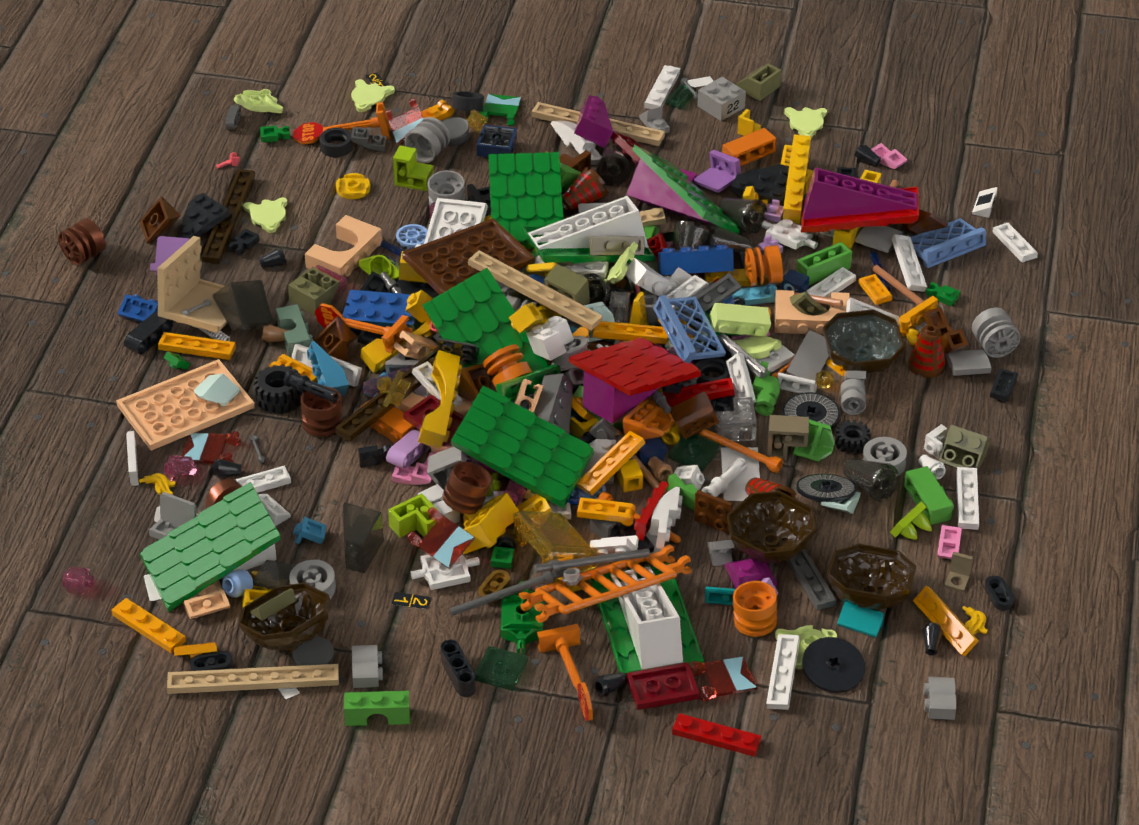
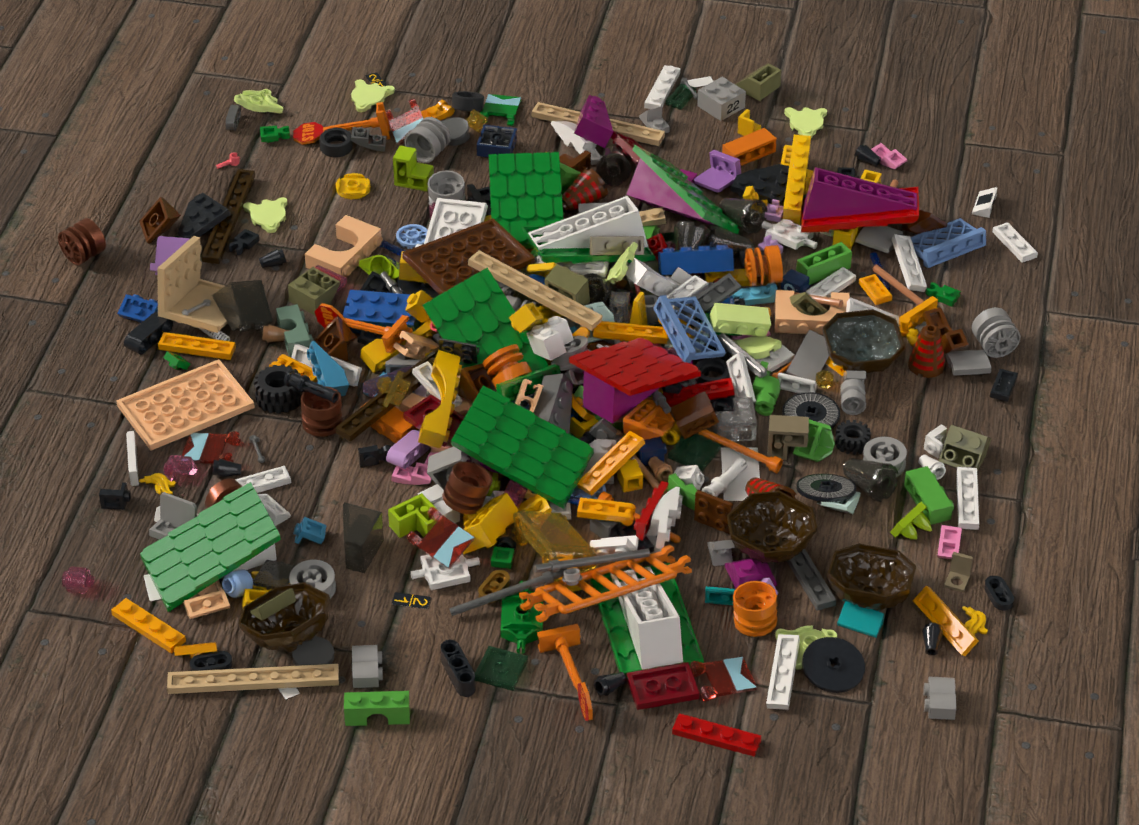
(115, 498): none -> black bracket
(217, 389): light aqua slope -> none

